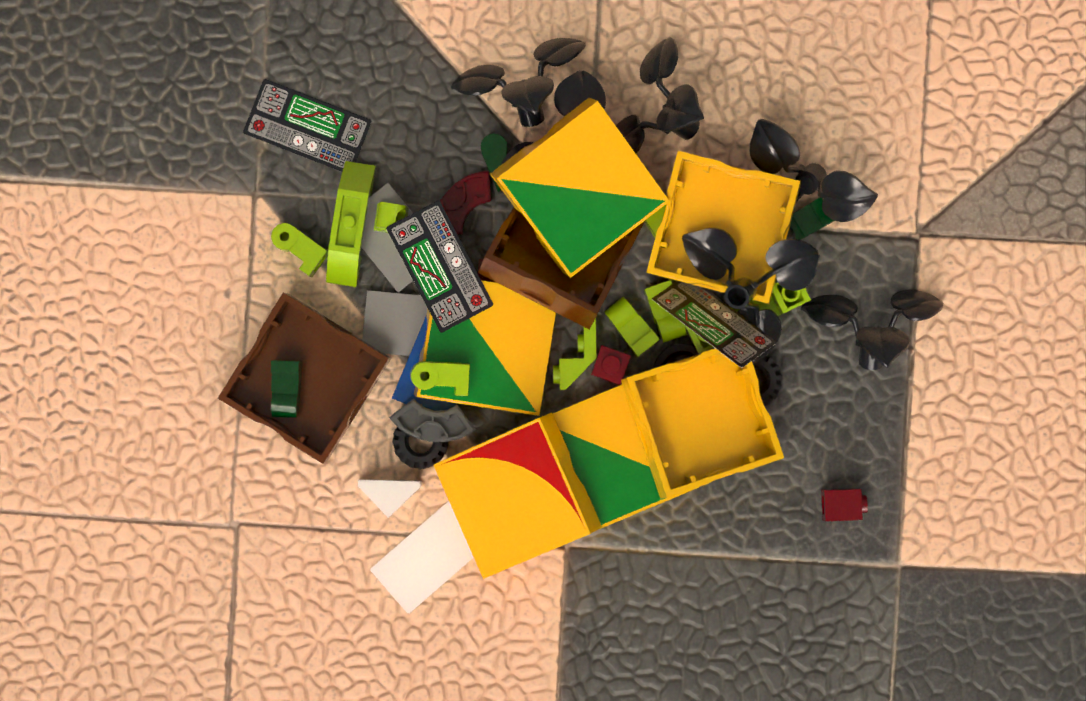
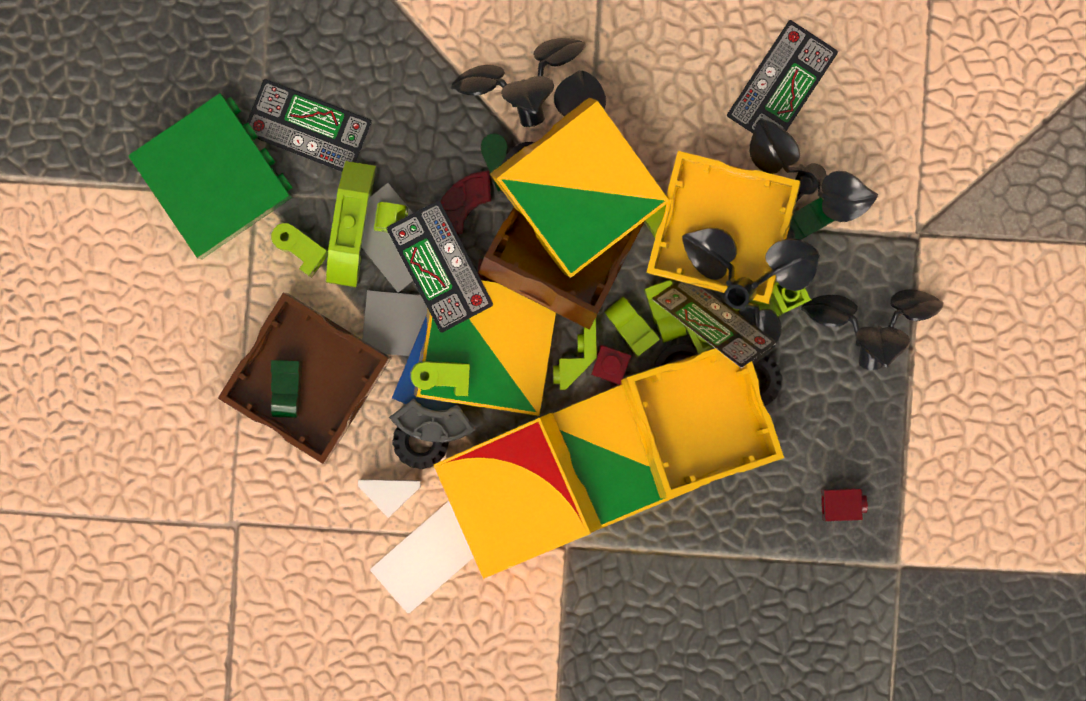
(211, 175): none -> green brick
(682, 109): black plant -> none
(783, 79): none -> sticker

